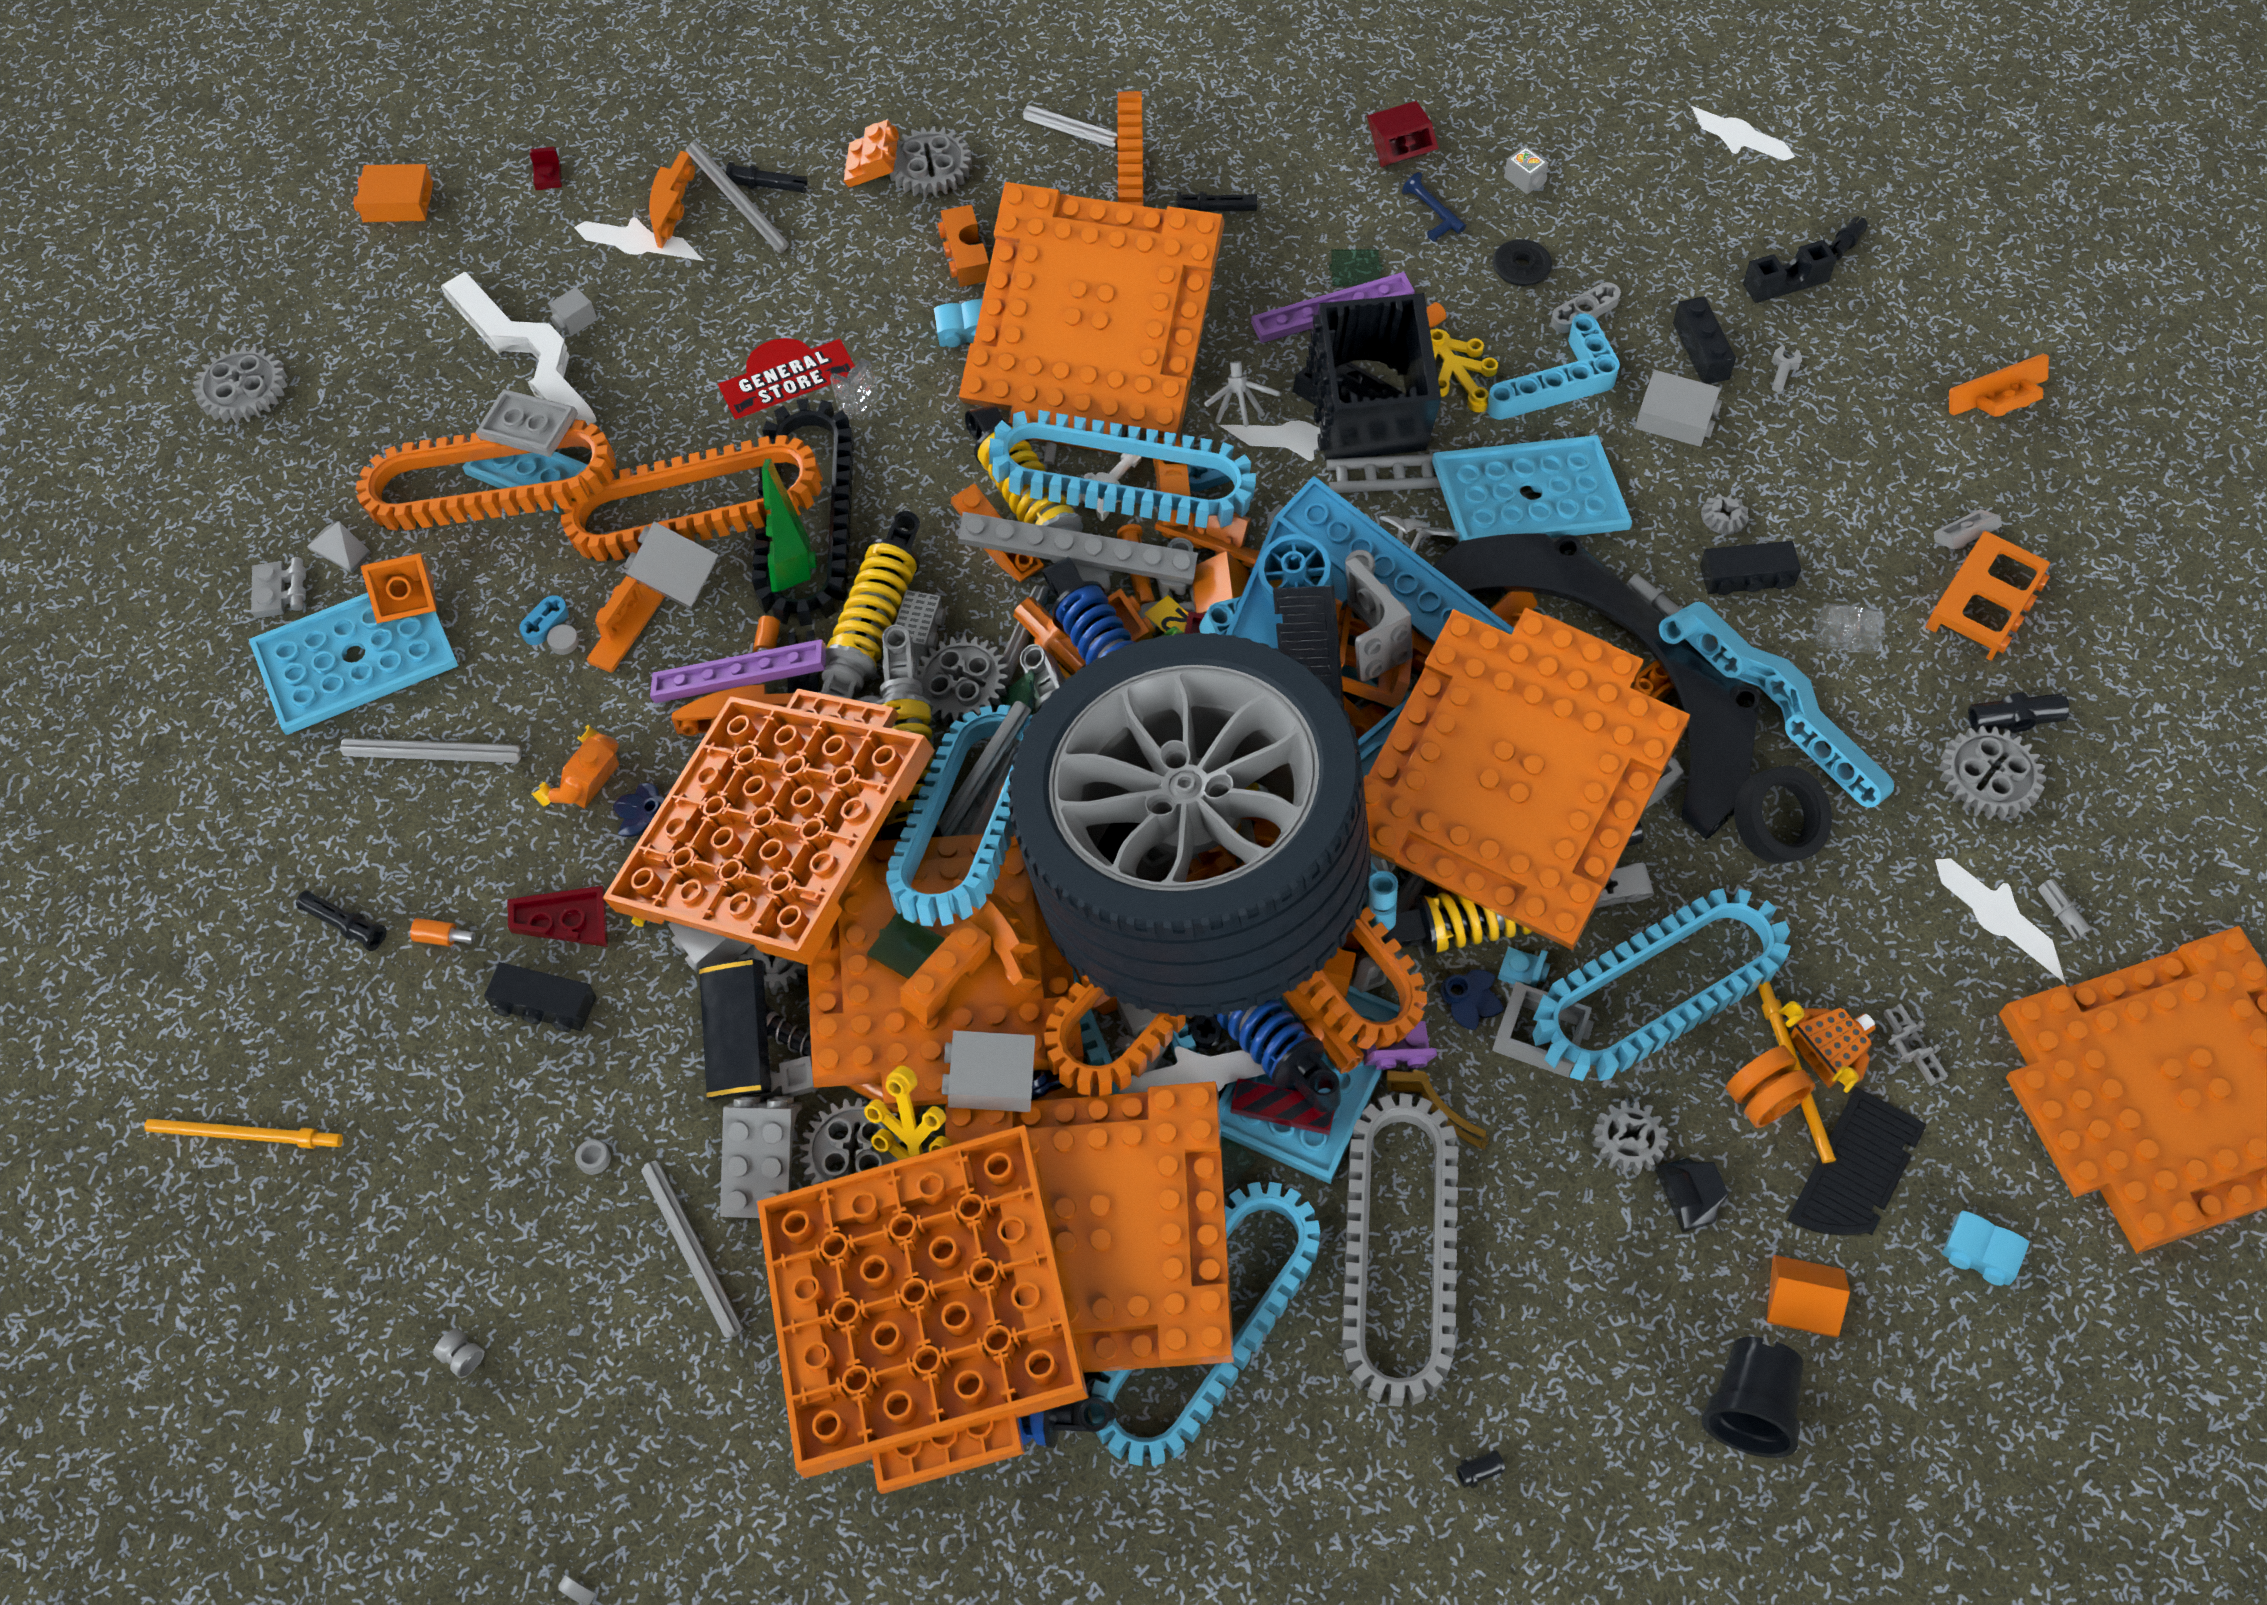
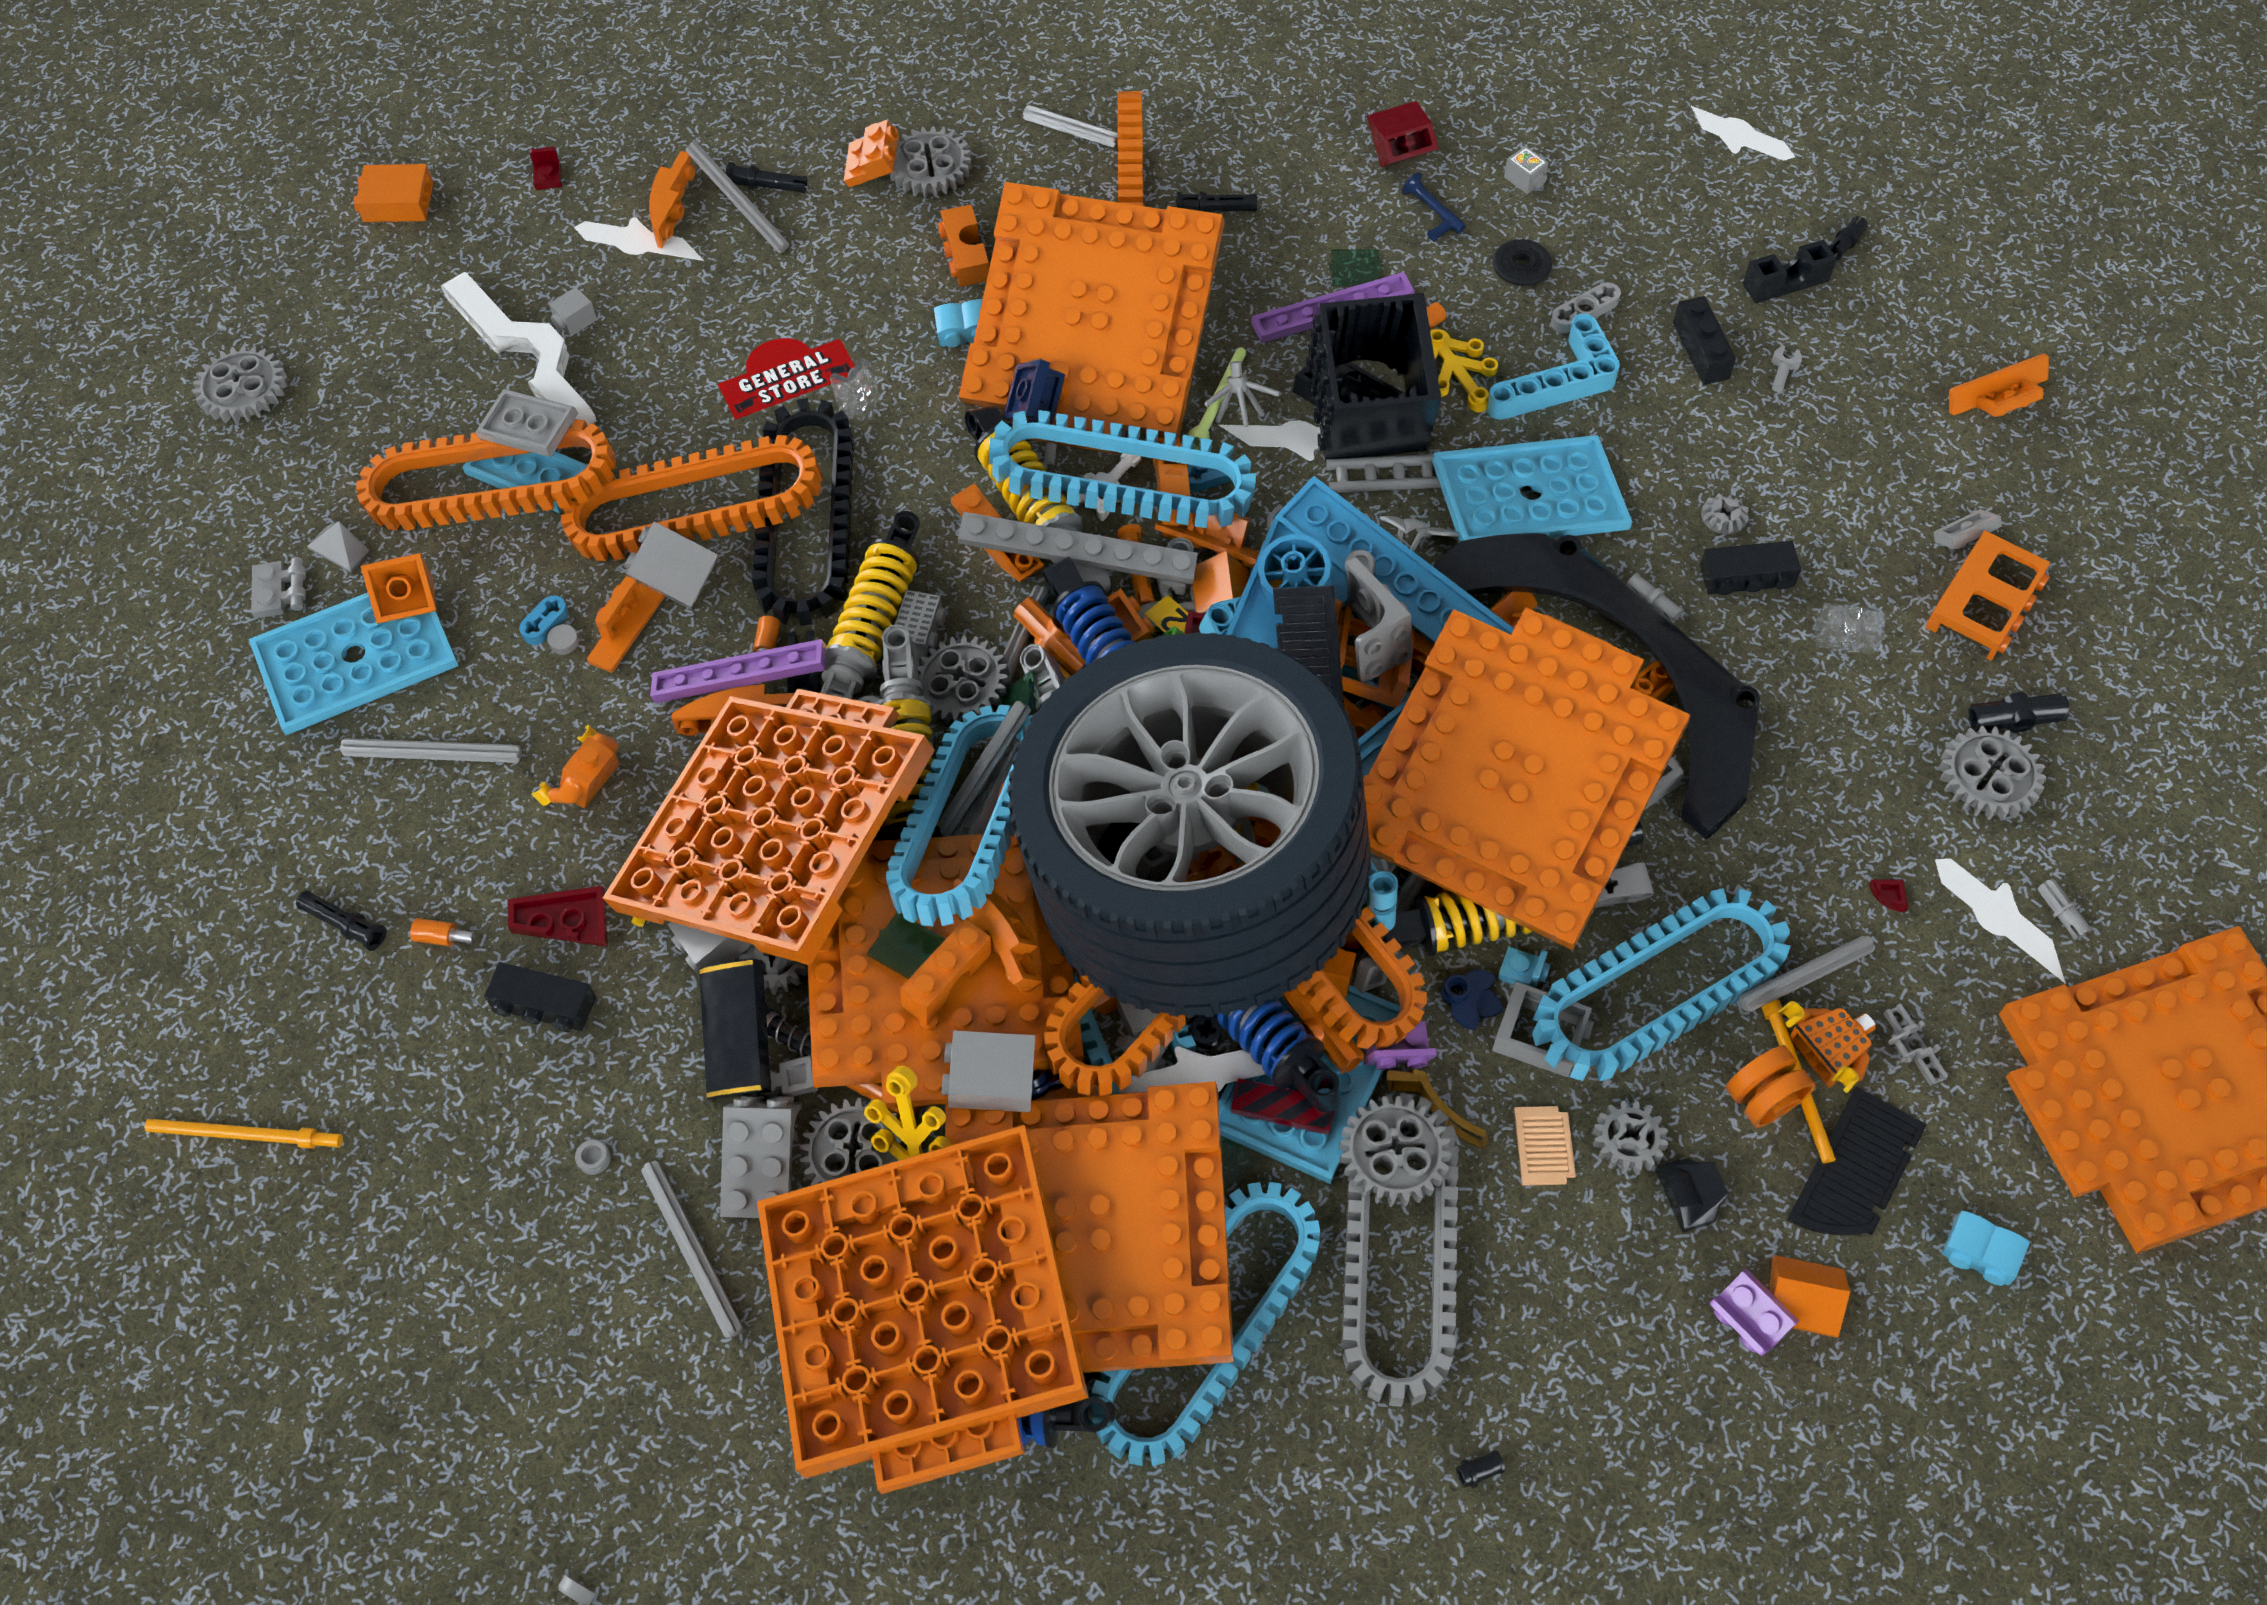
(458, 1353): light grey wheel -> none
(638, 809): dark blue plate -> none
(790, 551): green wedge -> none
(1034, 389): none -> dark blue bracket
(1202, 429): none -> yellowish green piece
(1402, 1179): none -> light grey gear
(1544, 1145): none -> light nougat window
(1679, 408): light grey brick -> none
(1753, 1313): none -> bracket
(1757, 1400): black piece -> none
(1795, 697): medium azure beam -> none
(1806, 973): none -> light grey axle
(1815, 810): black tyre -> none
(1890, 892): none -> dark red tile

